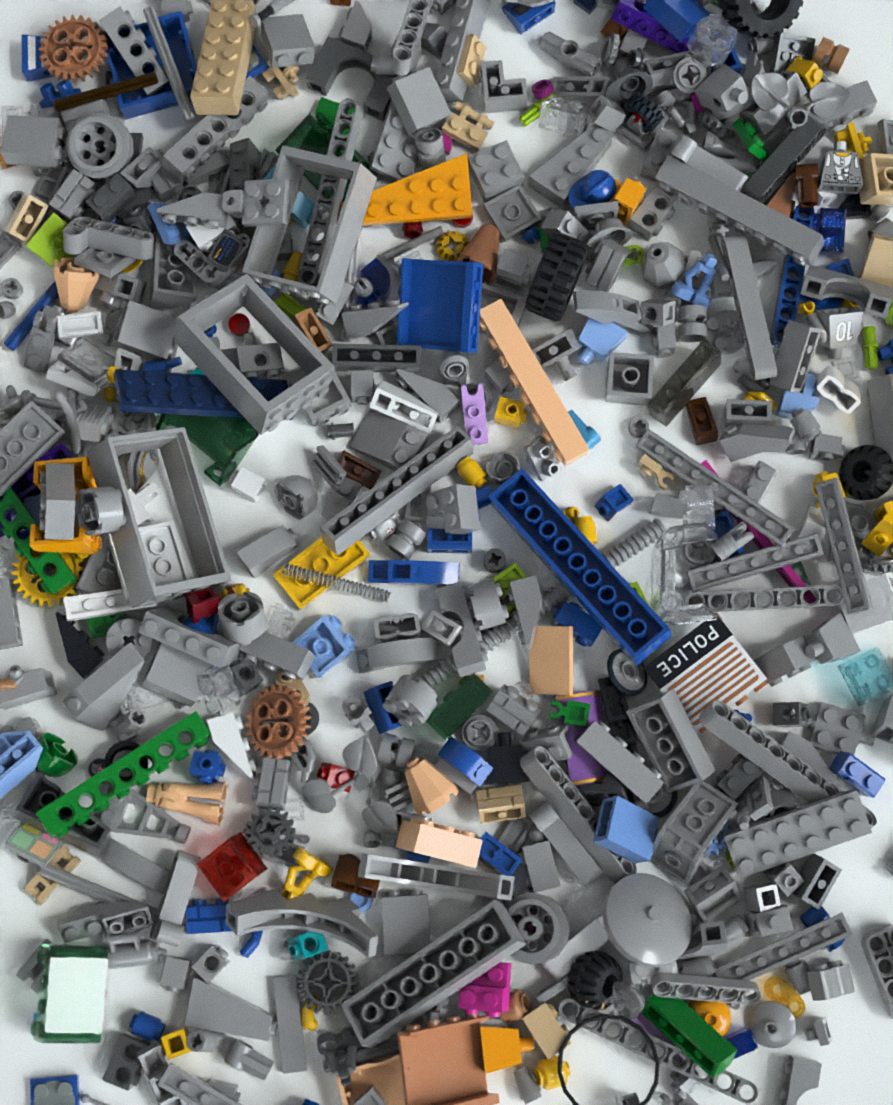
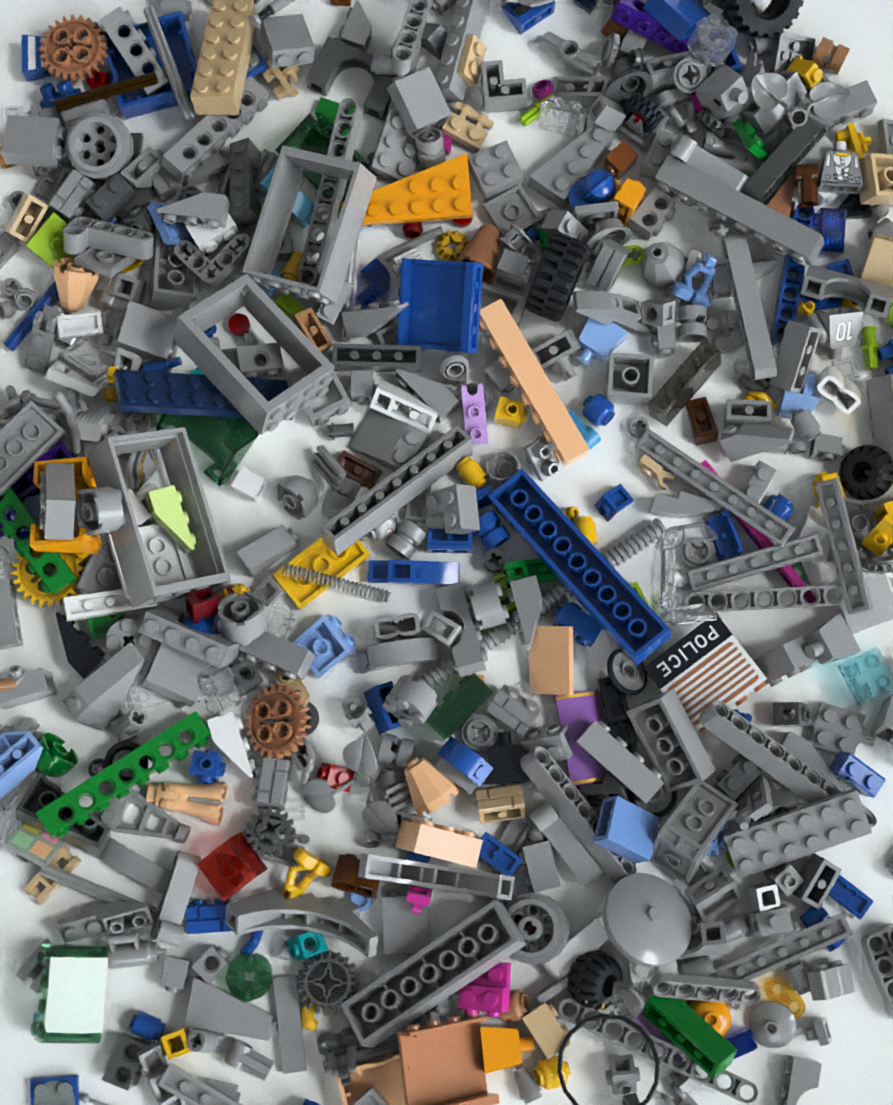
(22, 303): none -> light grey plate
(99, 79): none -> red tile
(168, 513): none -> yellowish green slope
(225, 250): sticker -> none
(248, 205): light grey plate -> none
(249, 989): none -> clear green plate
(269, 590): none -> light grey plate
(360, 291): light grey hinge -> none
(419, 896): none -> dark pink tile
(491, 532): none -> blue wheel
(517, 241): none -> light grey piece
(527, 568): none -> green plate
(575, 713): green plate -> none
(598, 410): none -> blue head
(620, 160): none -> dark orange brick
(622, 1074): none -> light grey brick
(699, 504): clear brick -> none
(719, 257): light grey bar -> none
(728, 544): light grey hinge -> none
(779, 506): none -> blue head
(850, 897): none -> blue plate

